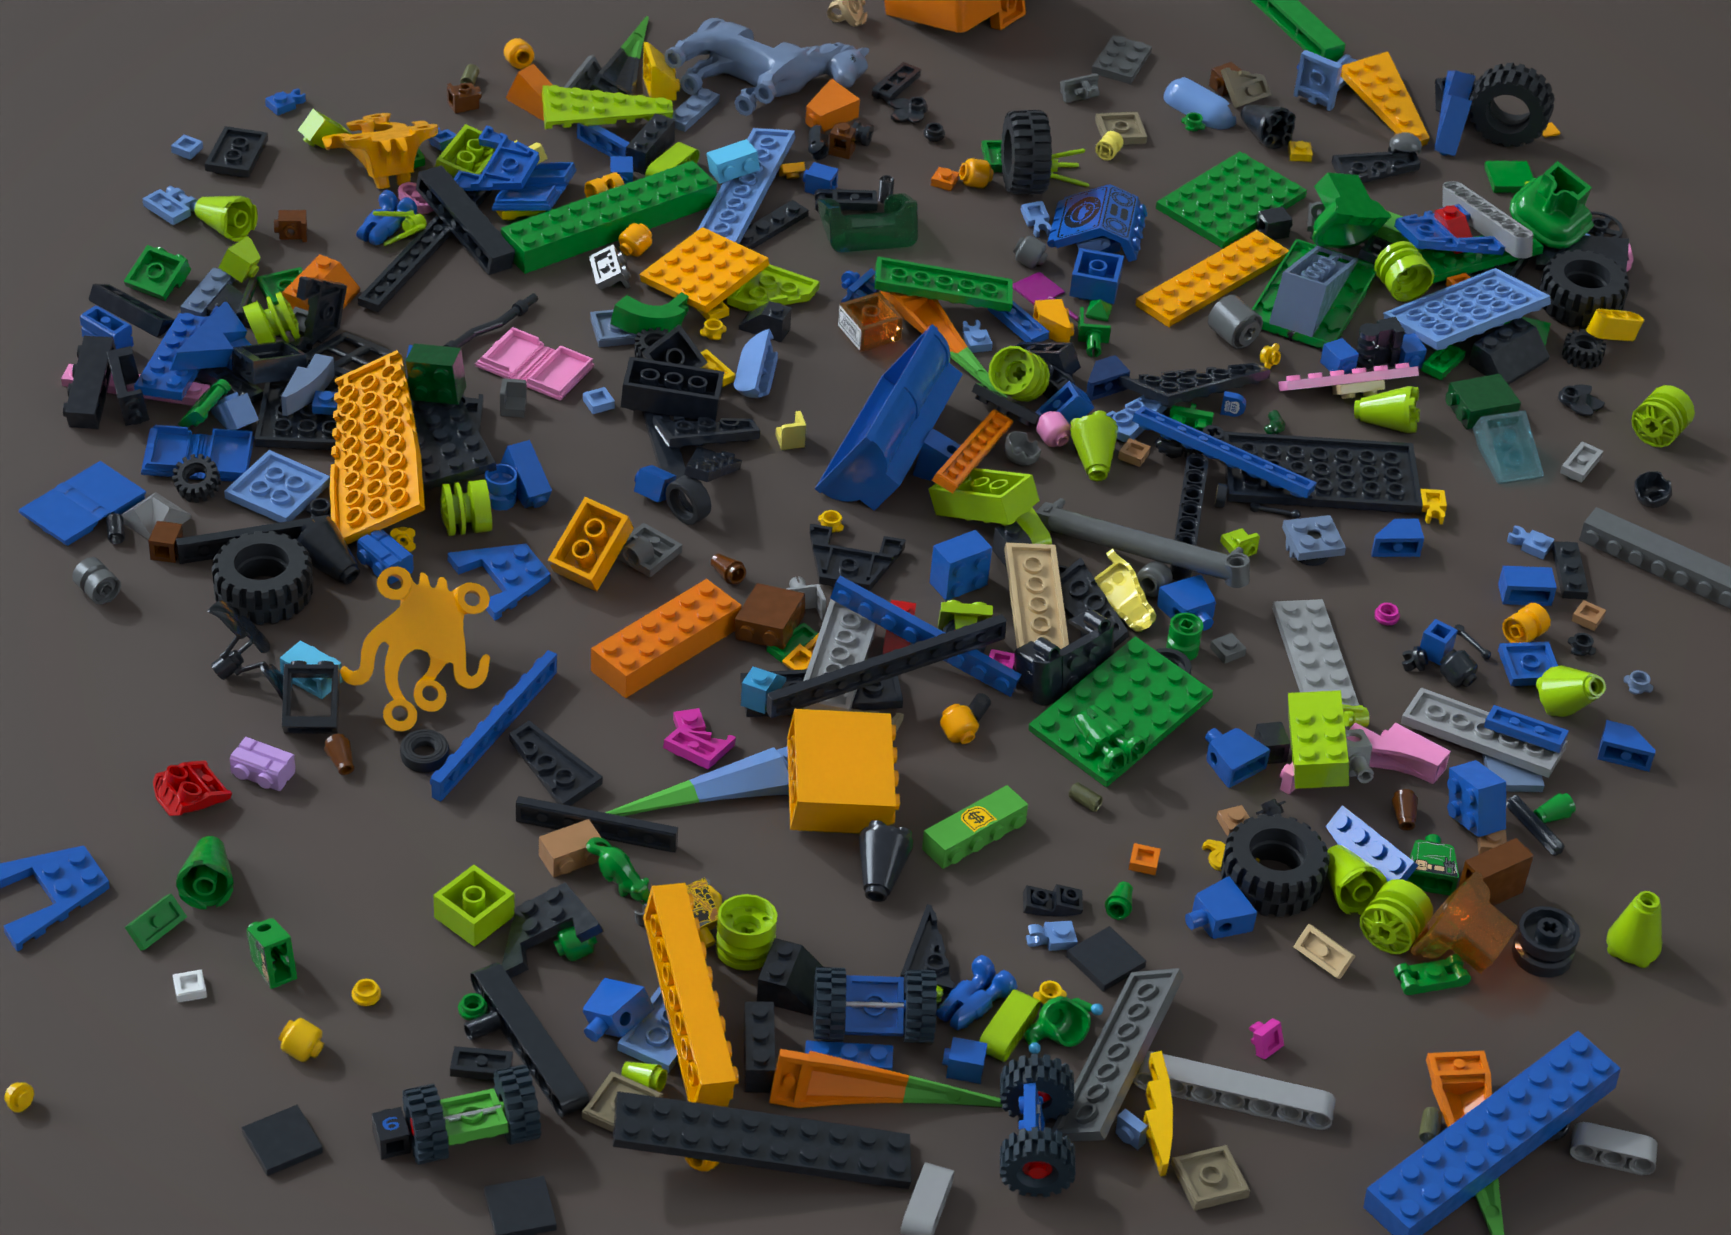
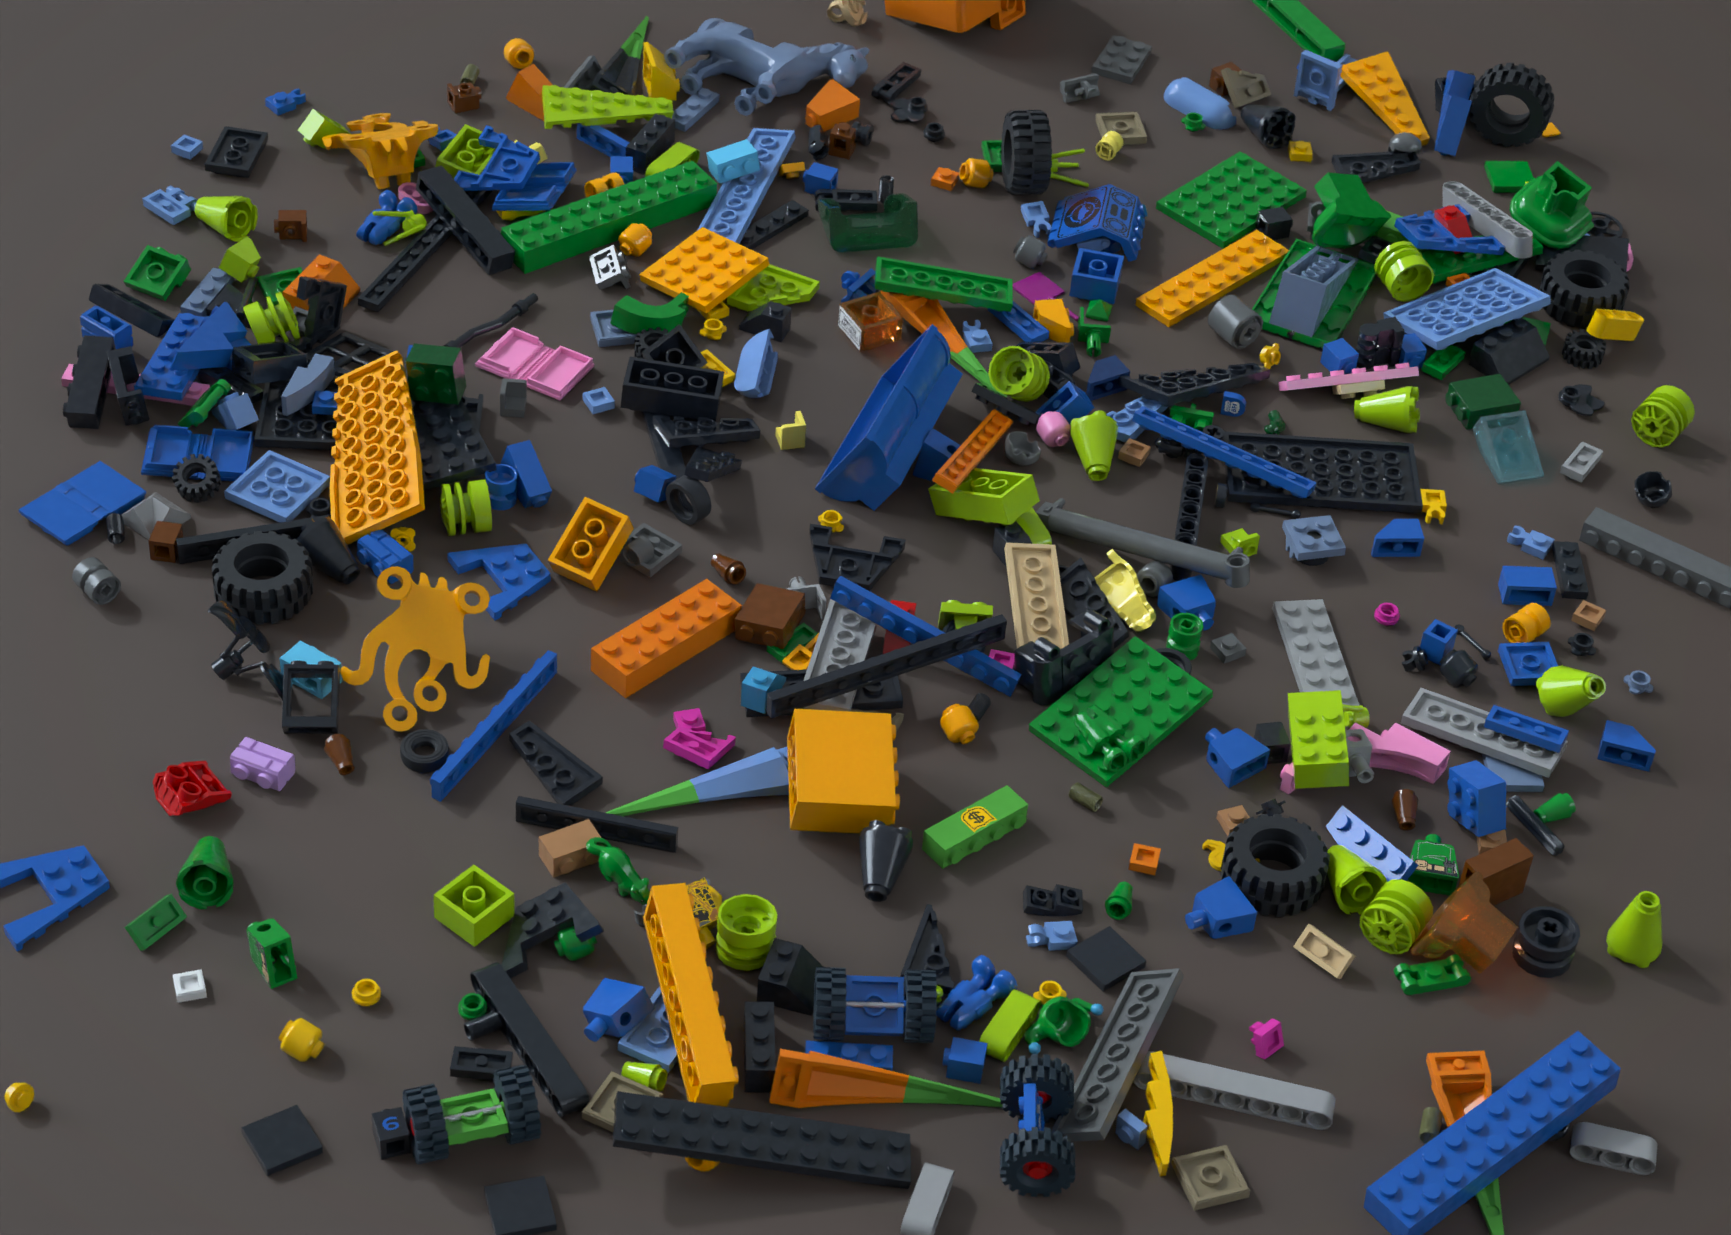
(960, 565): blue brick -> none

